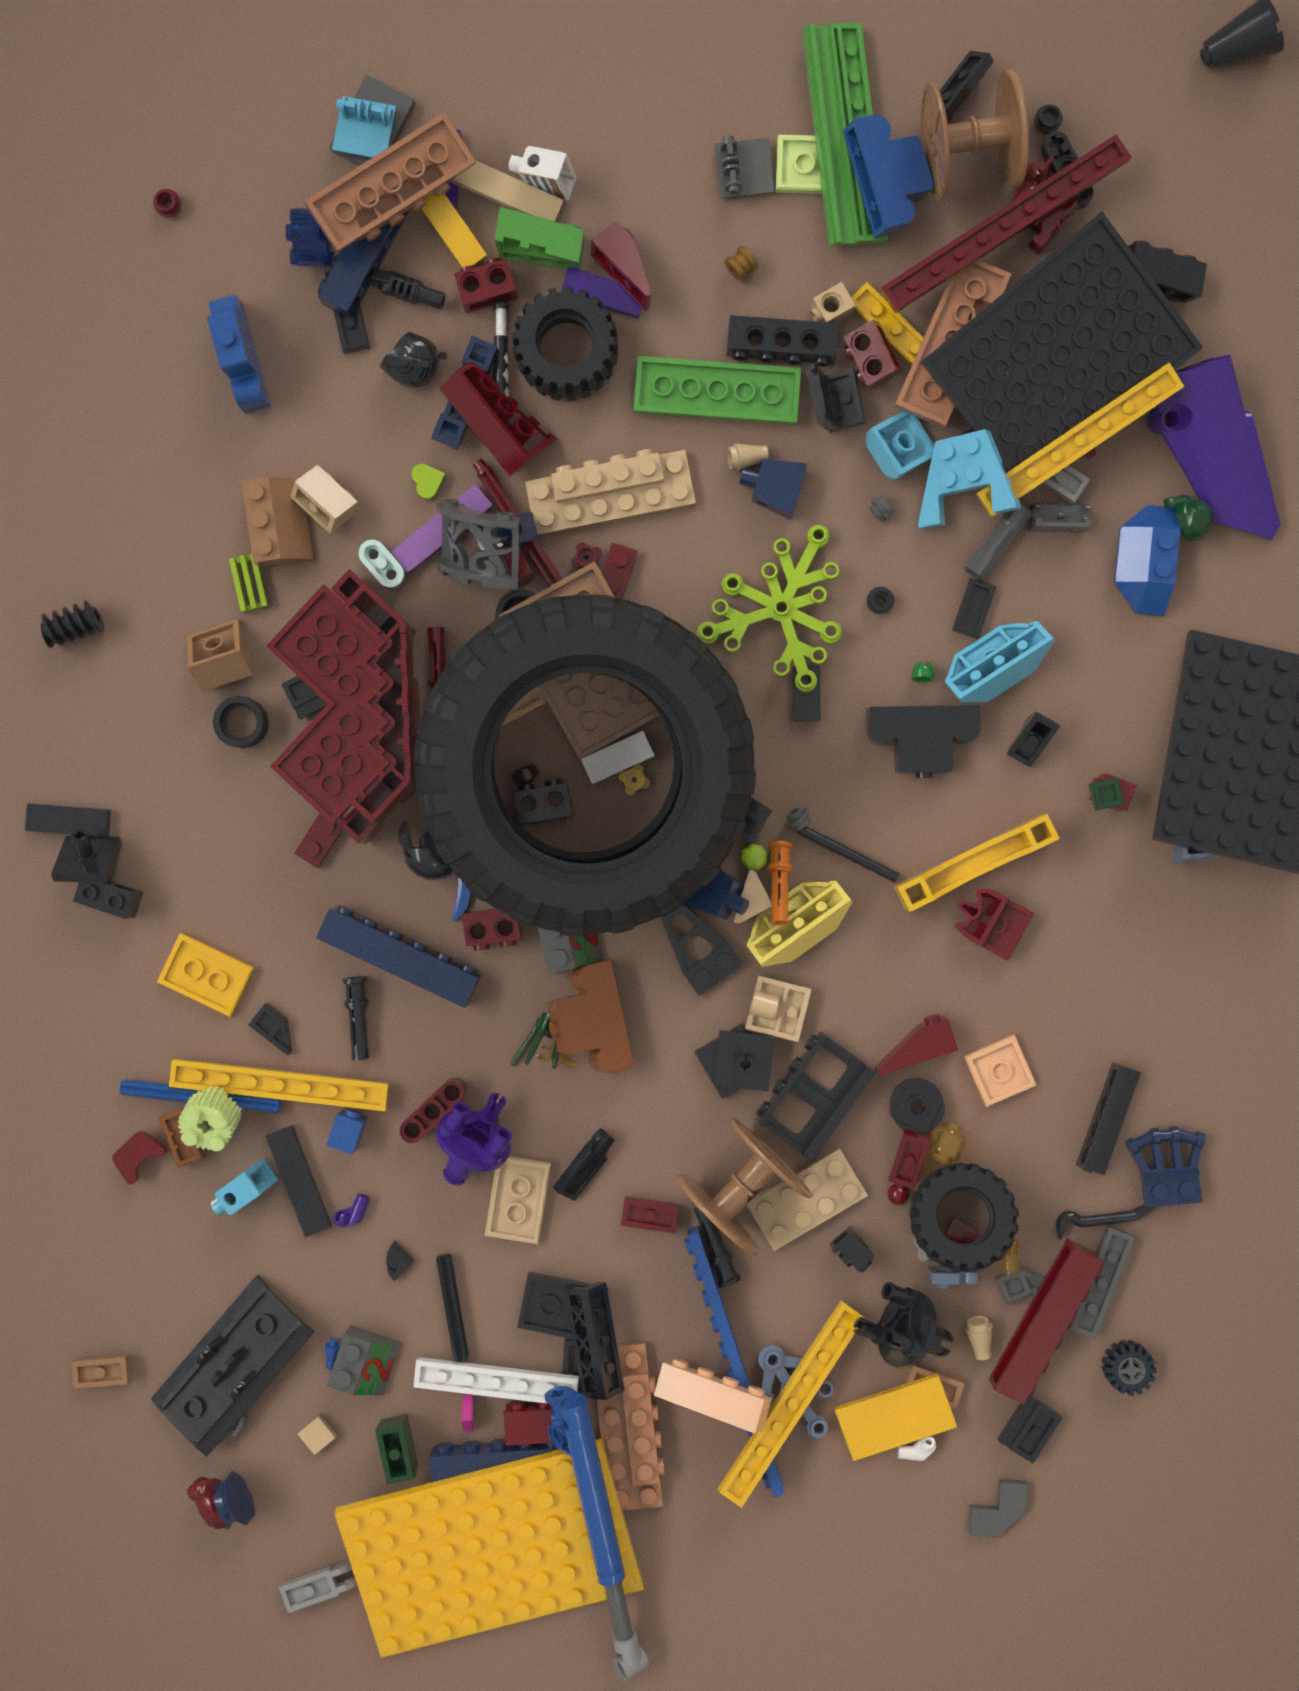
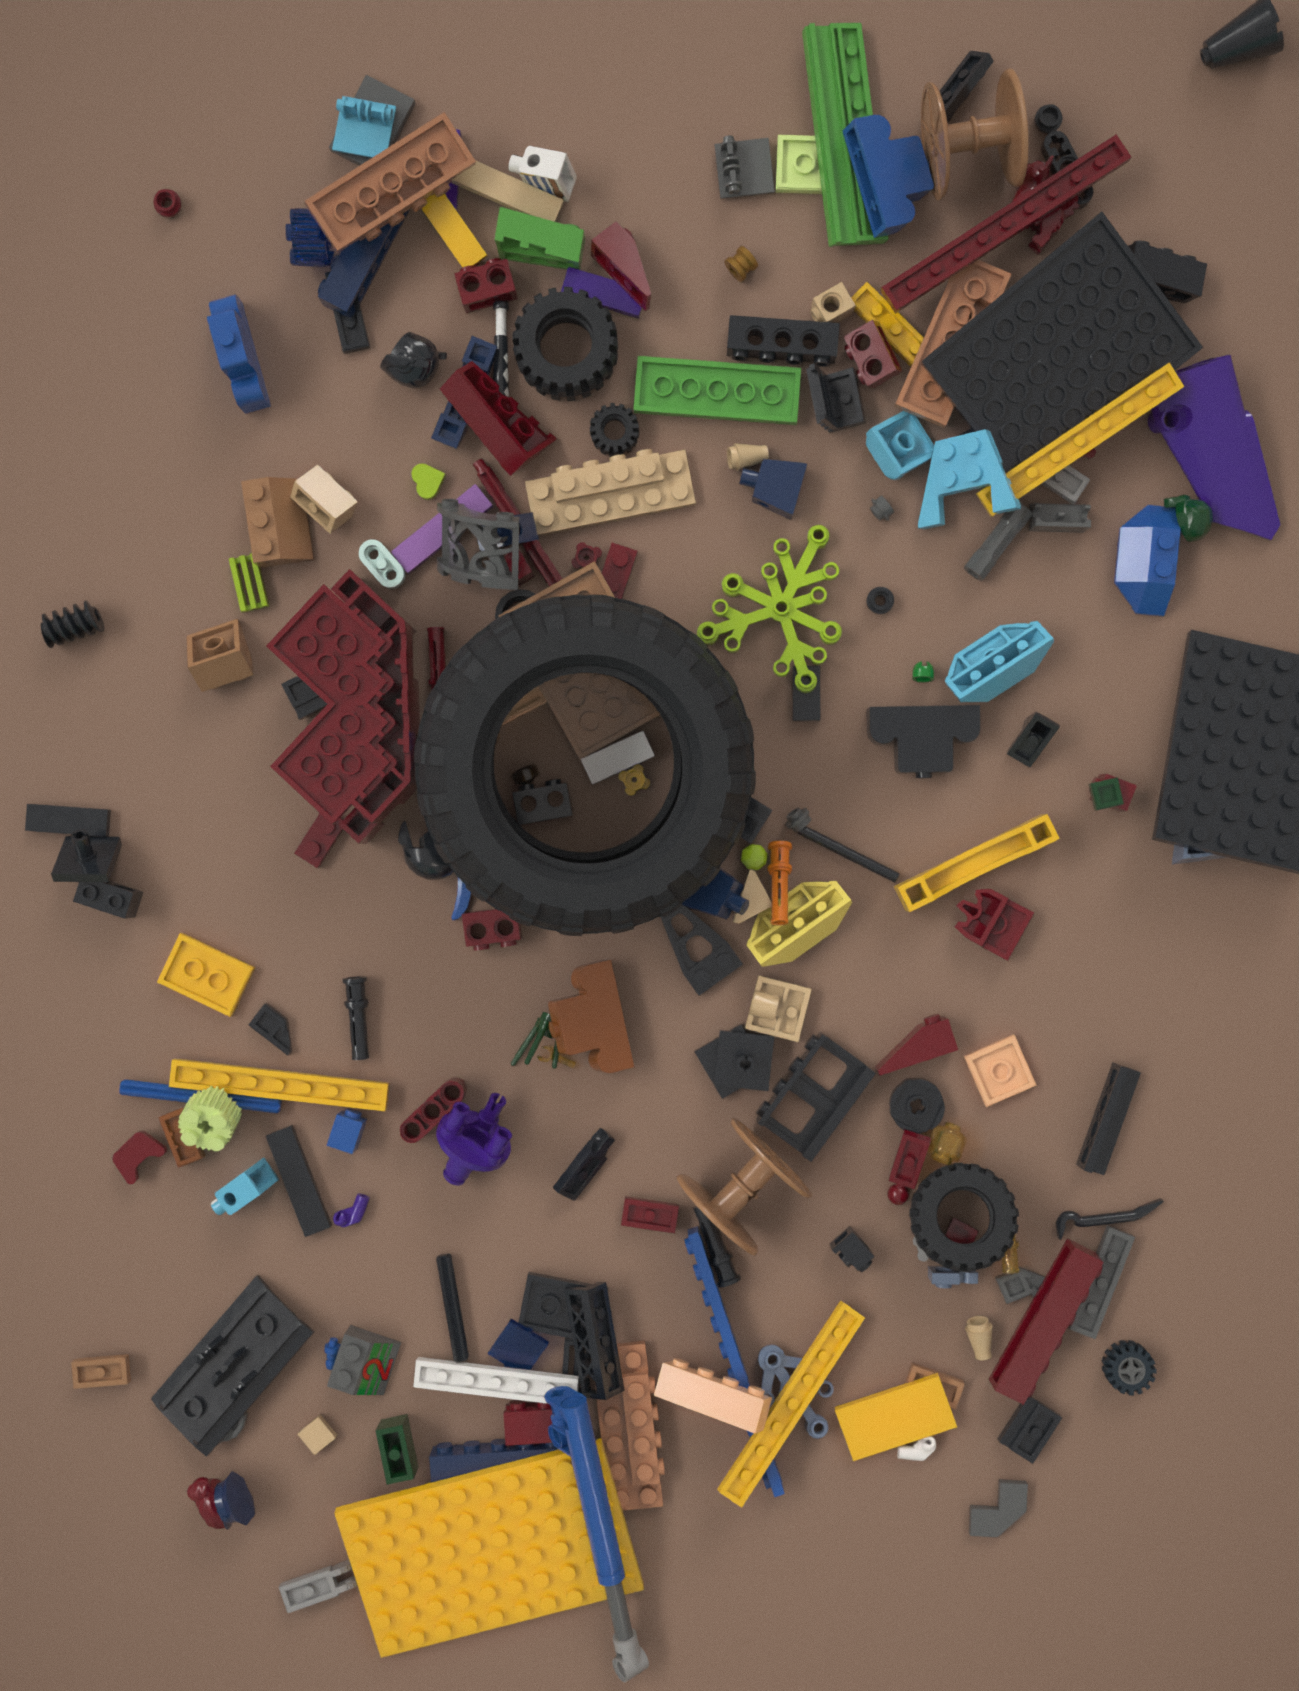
(220, 717): black tyre -> none
(397, 1260): black tile -> none
(399, 956): dark blue brick -> none
(406, 288): black hinge -> none
(467, 1418): dark pink tile -> none
(518, 1200): tan tile -> none
(518, 1346): none -> clear blue piece
(569, 952): dark grey slope -> none
(609, 414): none -> black tyre
(787, 1214): tan plate -> none
(905, 1328): black piece -> none
(973, 608): black tile -> none
(1174, 1184): dark blue plate -> none

